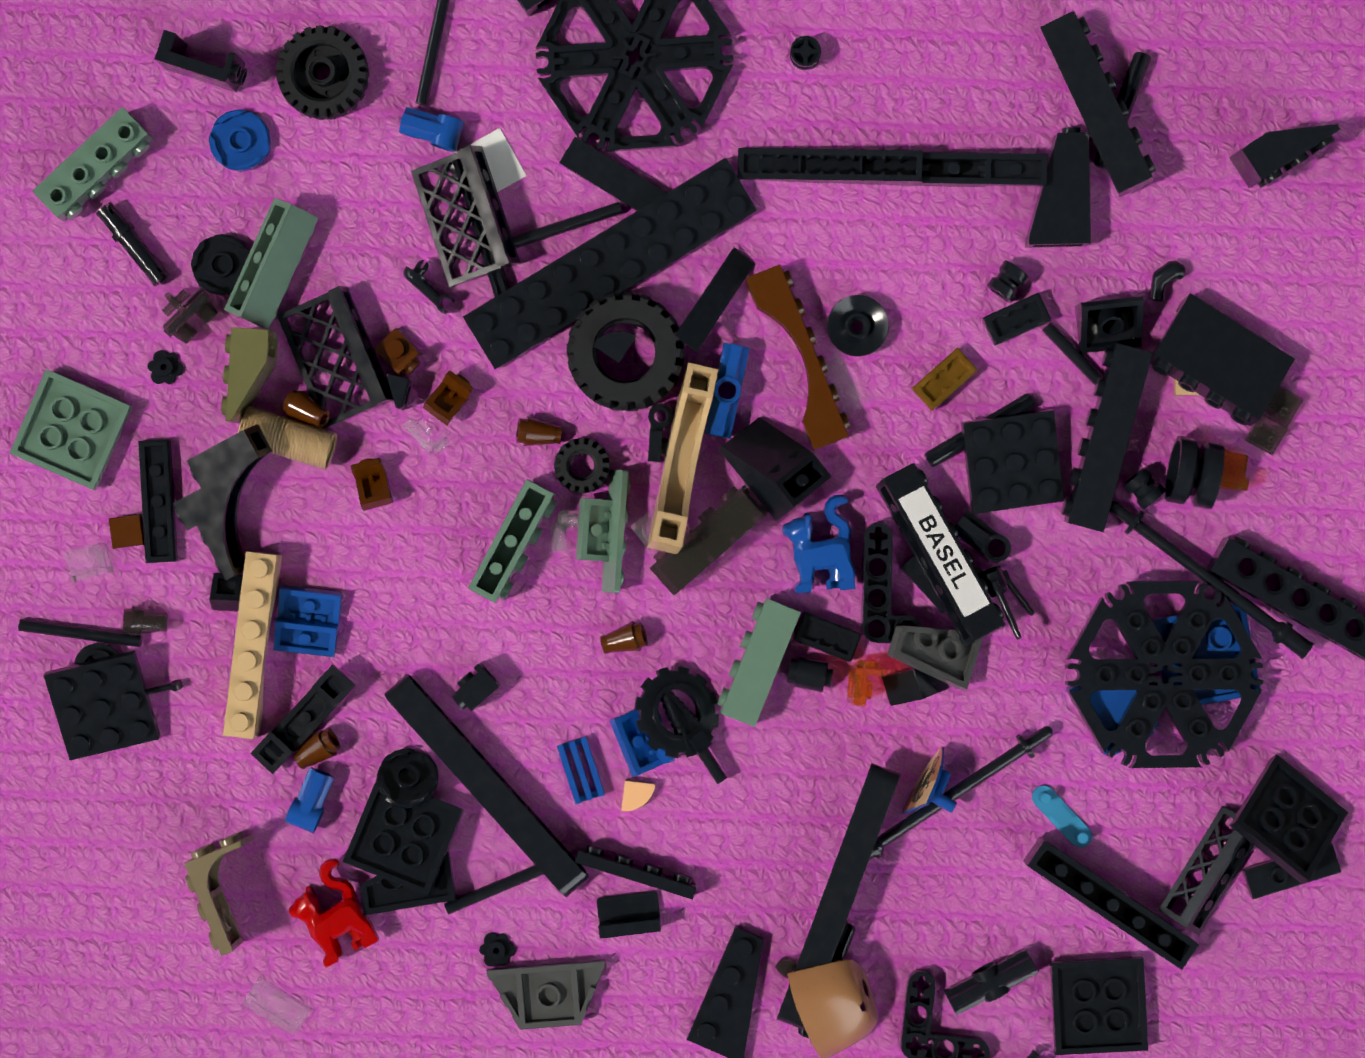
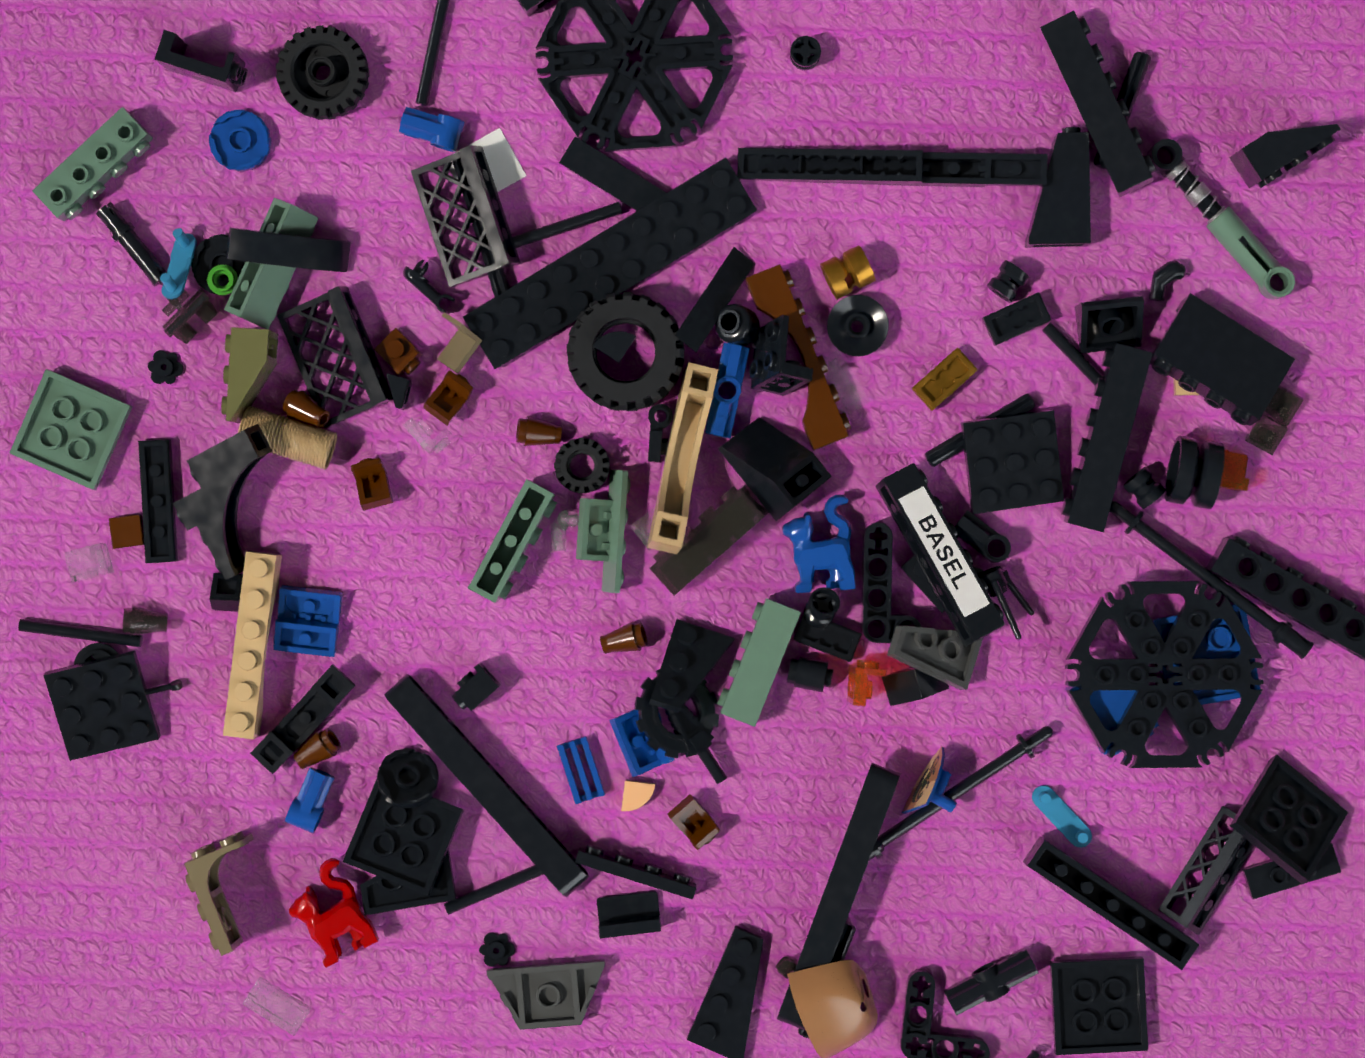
(179, 265): none -> dark azure piece
(213, 278): none -> bright green plate
(288, 250): none -> black slope
(459, 347): none -> dark tan bracket
(687, 661): none -> black wing
(694, 822): none -> reddish brown bracket
(737, 325): none -> black head
(769, 367): none -> black bracket
(821, 601): none -> black wheel
(847, 272): none -> pearl gold wheel
(1224, 223): none -> piece

